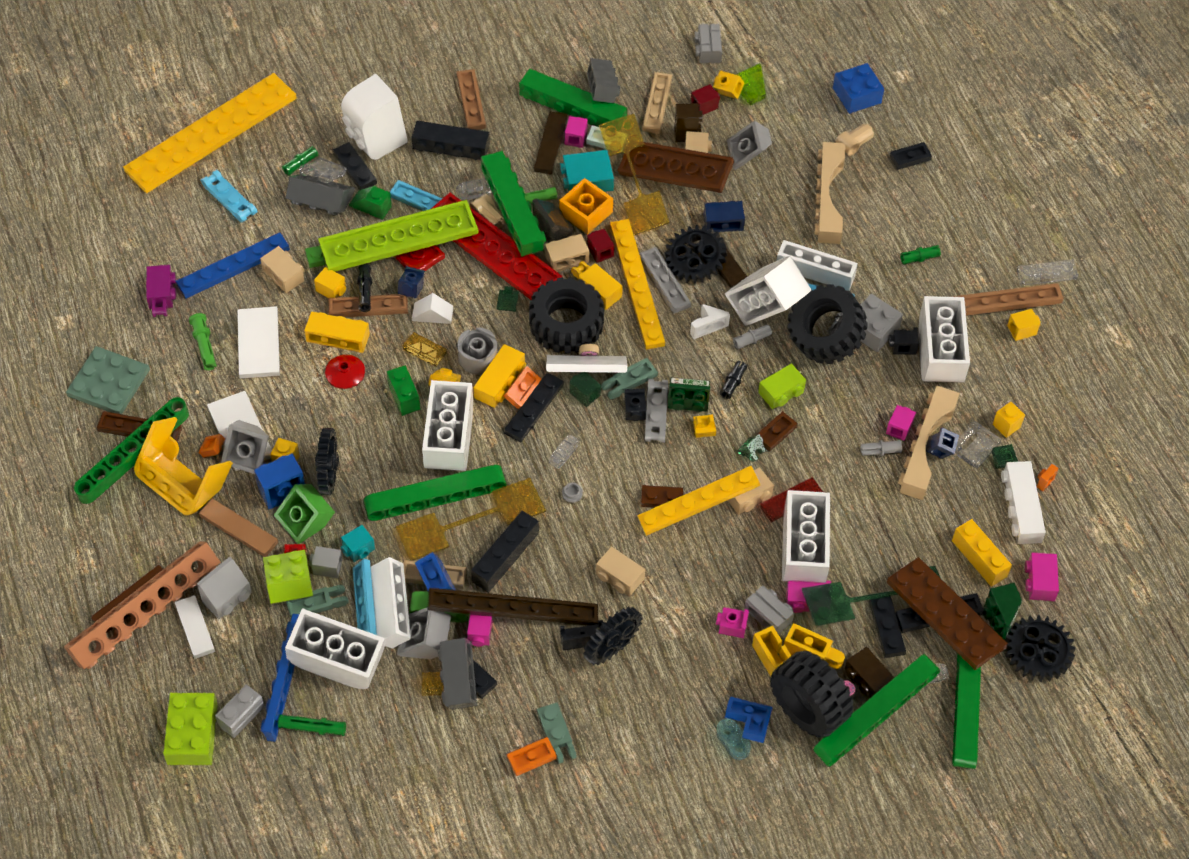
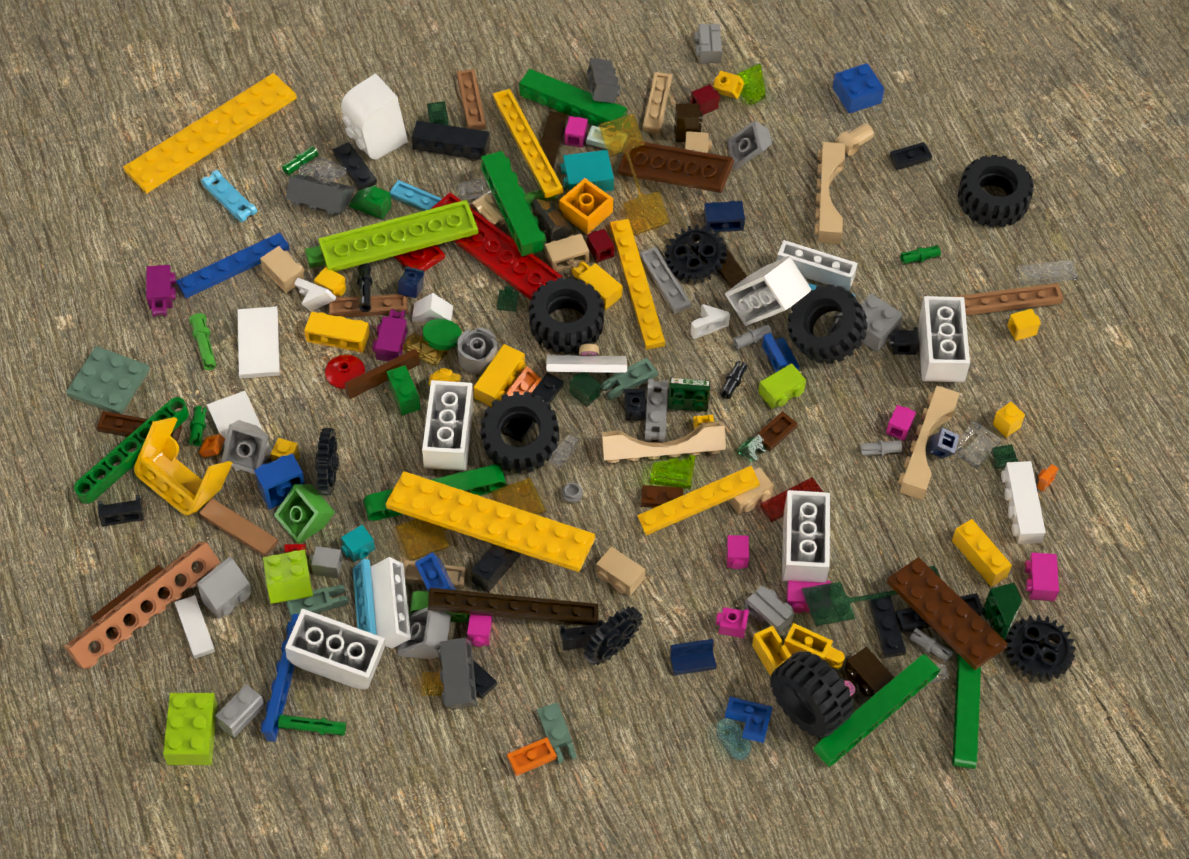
(121, 512): none -> black hinge
(197, 426): none -> green pin
(314, 295): none -> white slope
(379, 375): none -> reddish brown tile
(391, 336): none -> magenta brick
(437, 113): none -> clear green brick
(441, 334): none -> green tile
(491, 521): none -> yellow plate
(519, 407): none -> black tyre
(527, 143): none -> yellow plate
(673, 472): none -> clear neon green wing
(692, 657): none -> dark blue panel
(704, 438): none -> tan arch
(737, 551): none -> dark pink brick
(778, 352): none -> blue panel
(931, 645): none -> light grey pin
(989, 208): none -> black tyre

